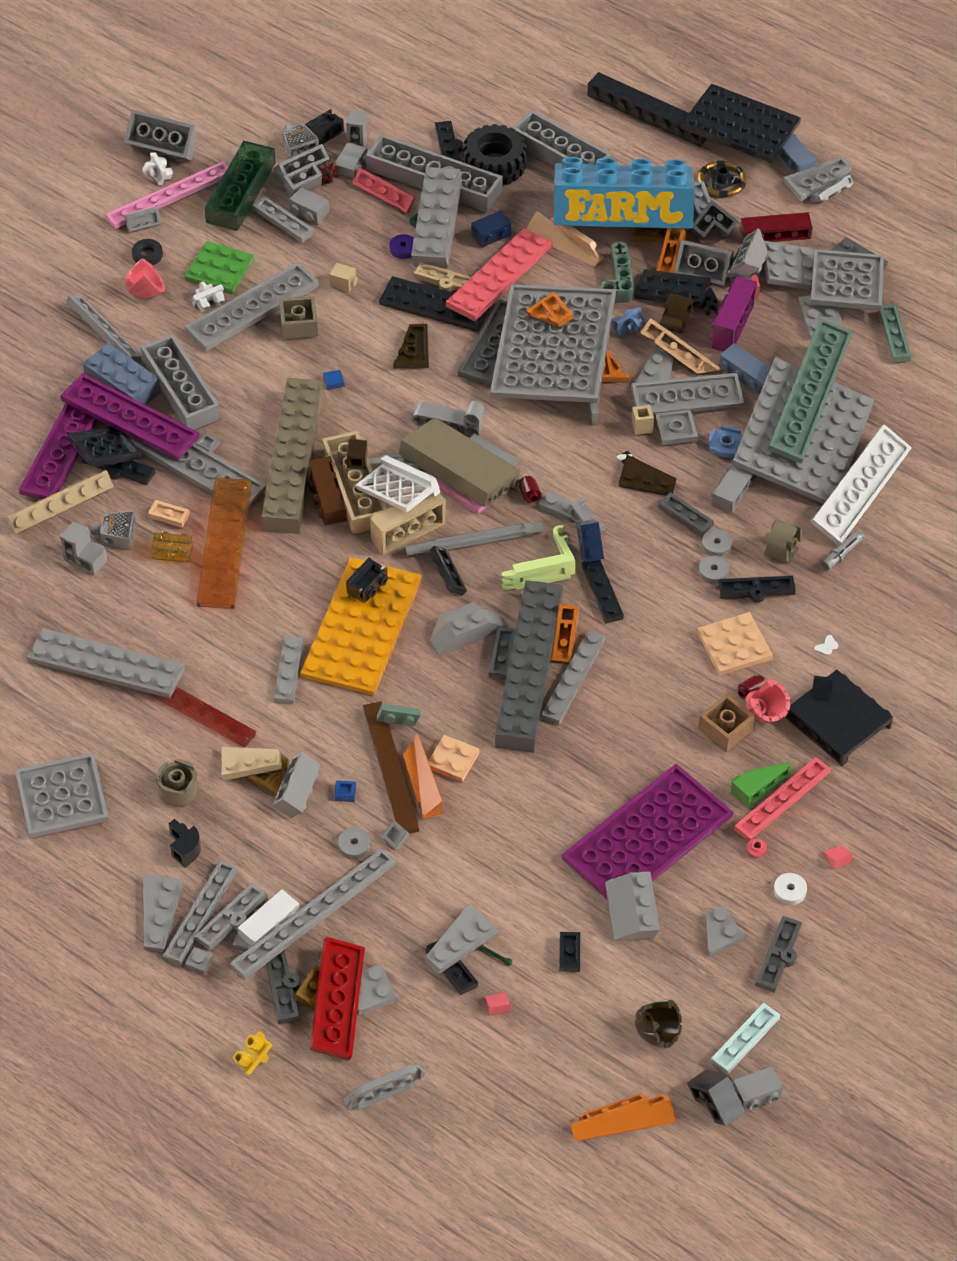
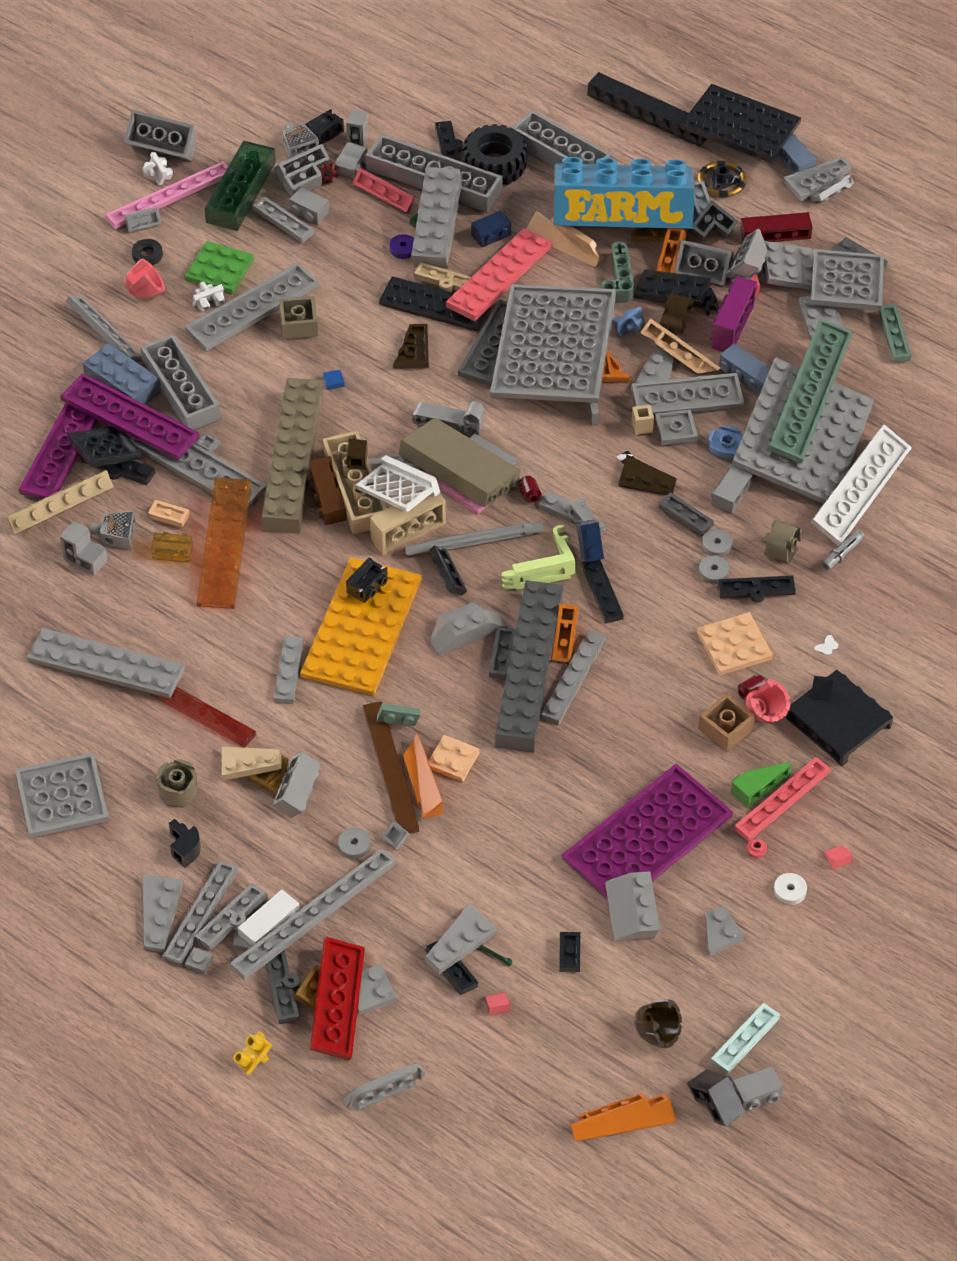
(343, 277): tan brick -> none
(345, 791): blue tile -> none
(551, 310): orange wing -> none
(779, 954): dark grey hinge -> none

